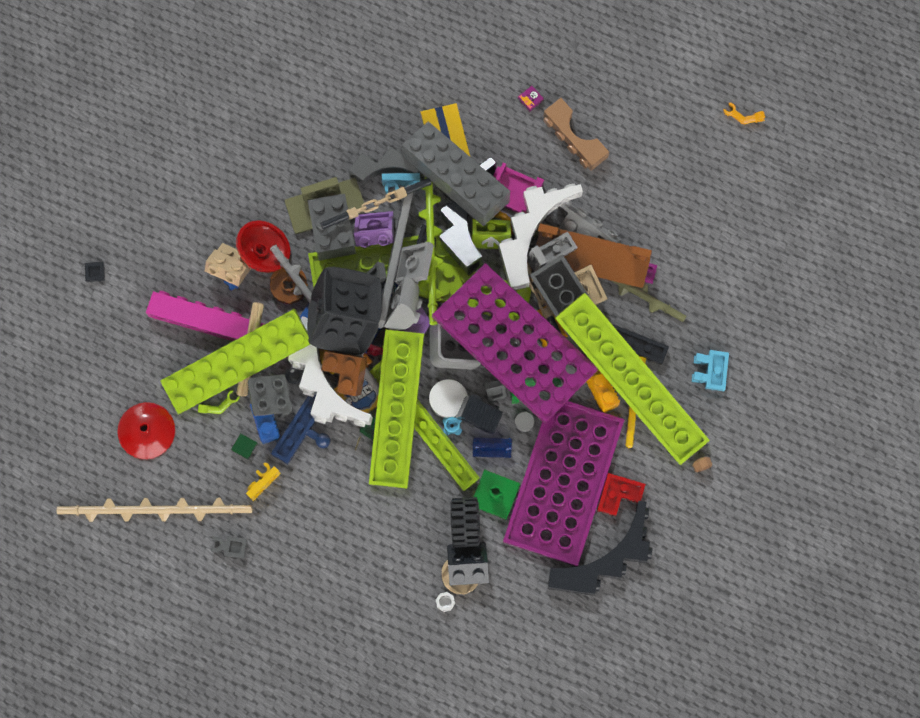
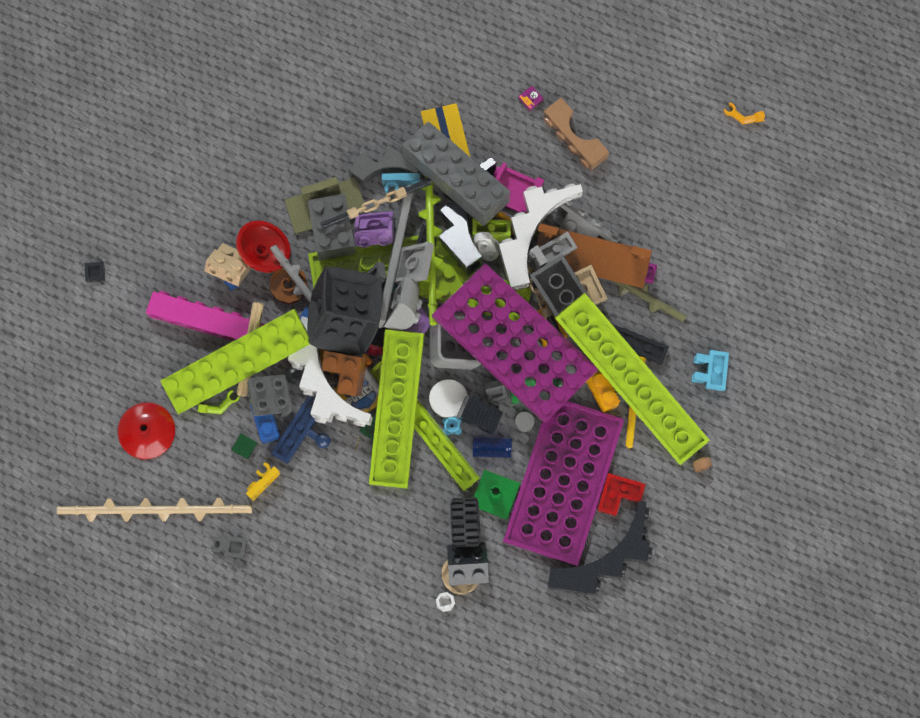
(486, 246): none -> white plate

